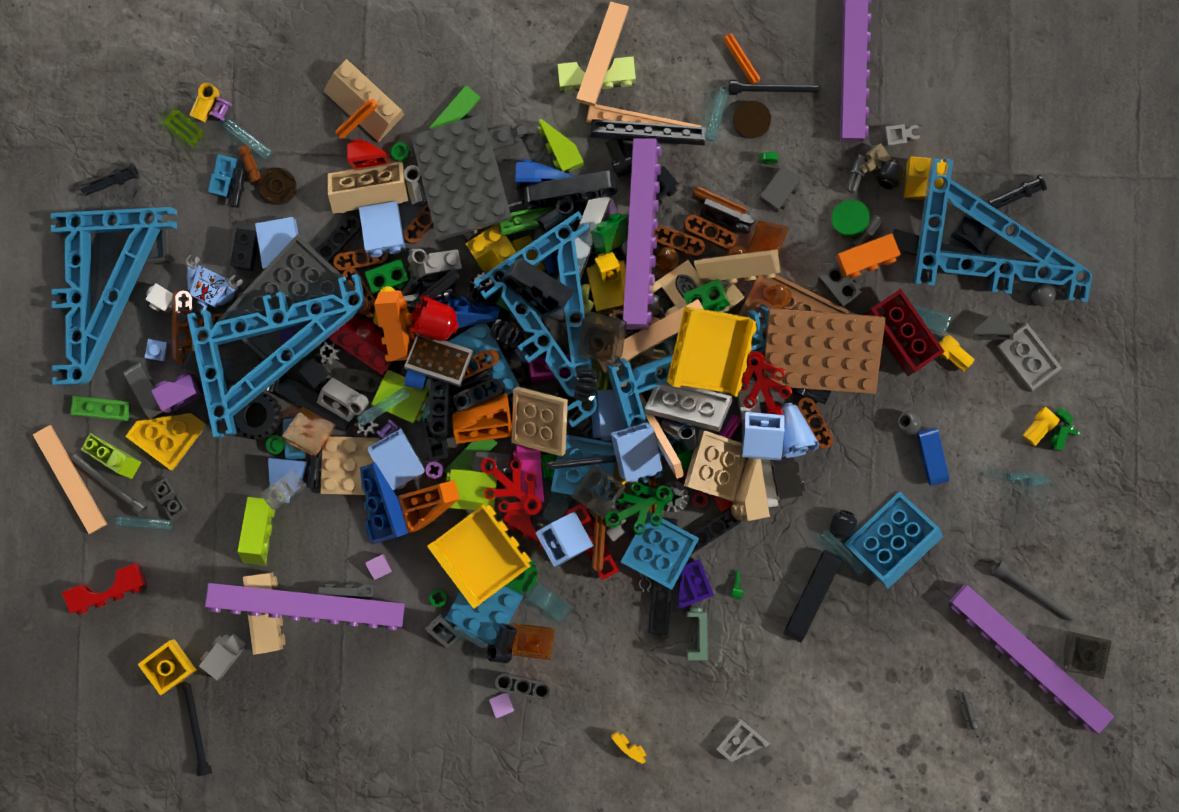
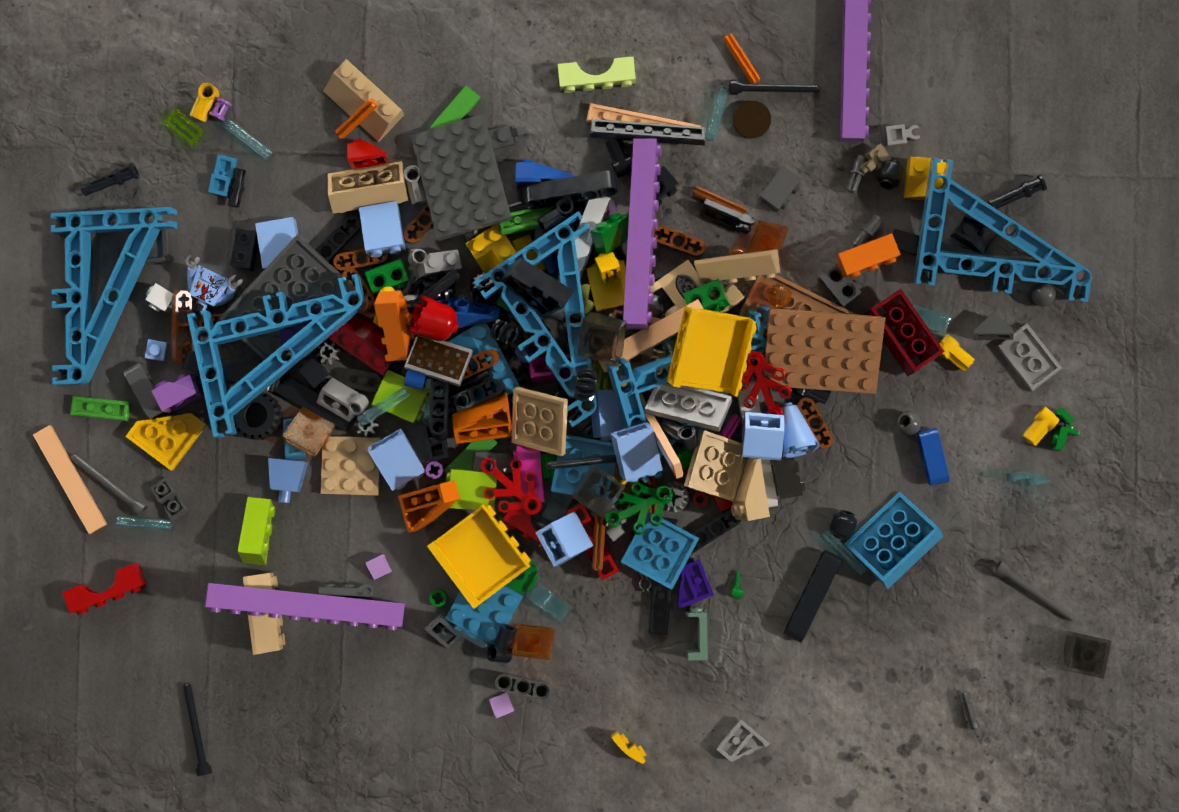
(111, 456): lime slope -> none
(167, 667): yellow slope -> none
(222, 656): light grey hinge -> none
(249, 163): dark orange axle -> none
(275, 444): green tile -> none
(277, 186): dark brown tile -> none
(283, 489): clear brick -> none
(313, 470): black pin -> none
(382, 433): medium lavender bush -> none
(382, 505): blue wedge -> none
(400, 152): green tile -> none
(563, 149): lime slope -> none
(602, 54): light nougat tile -> none
(667, 258): clear orange piece -> none
(694, 231): dark orange beam -> none
(768, 158): green tile -> none
(850, 218): green tile -> none
(1031, 659): medium lavender brick -> none

